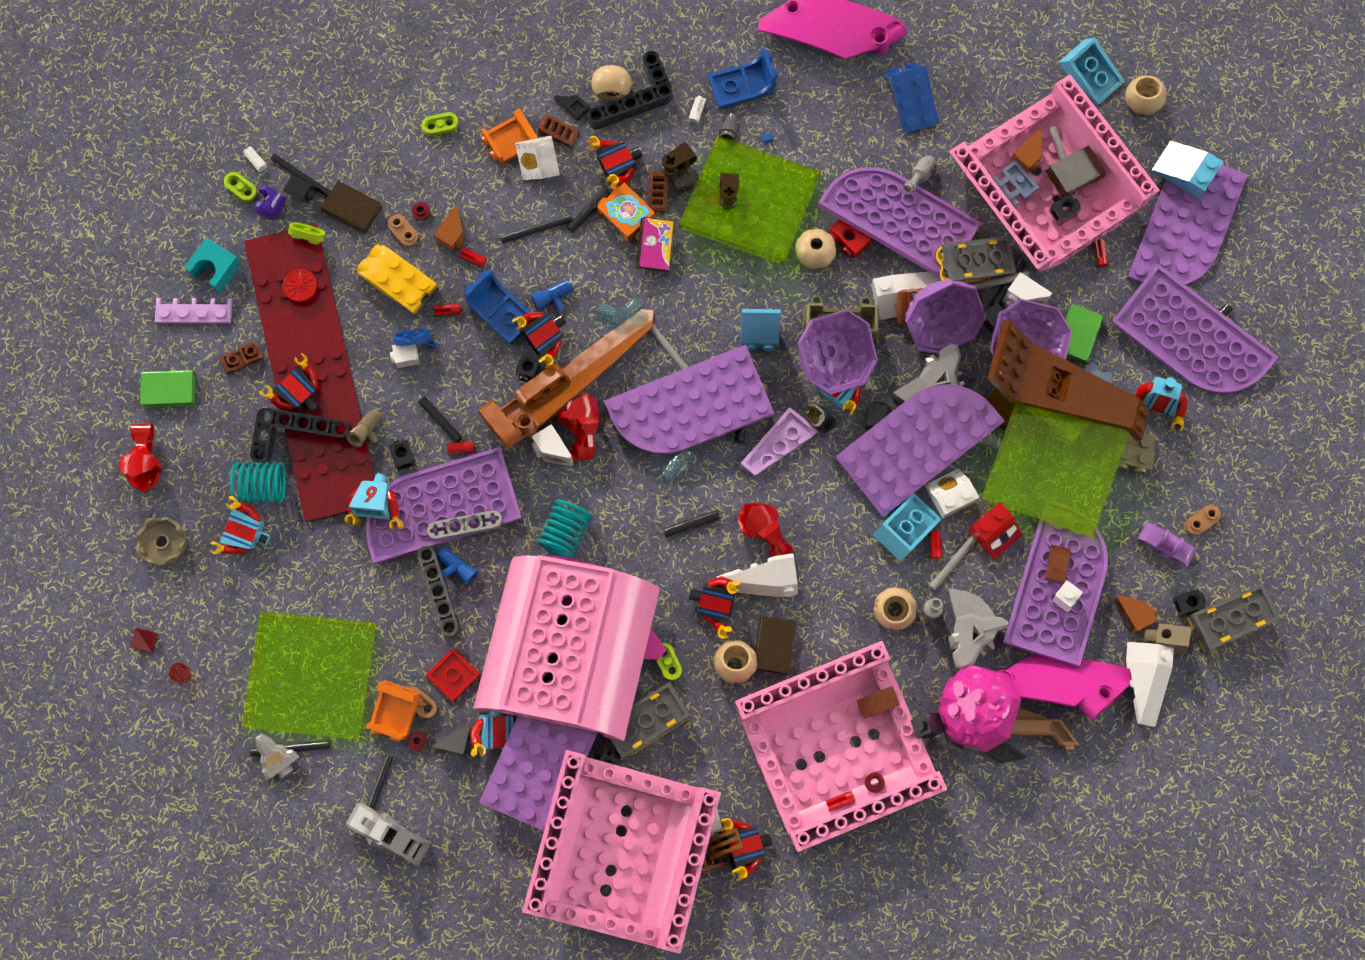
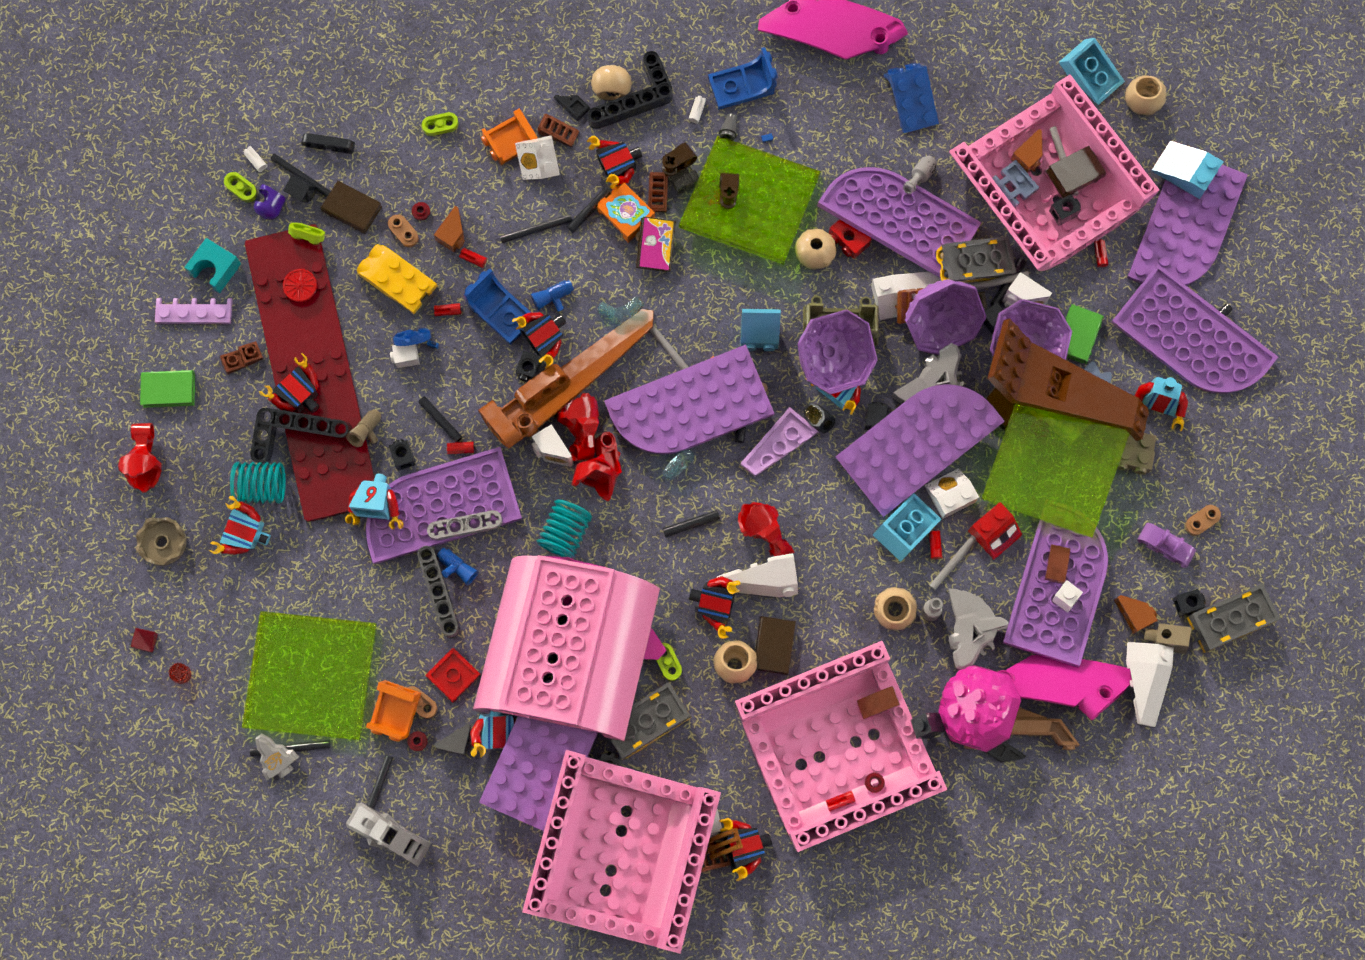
(322, 142): none -> black beam
(602, 469): none -> red piece

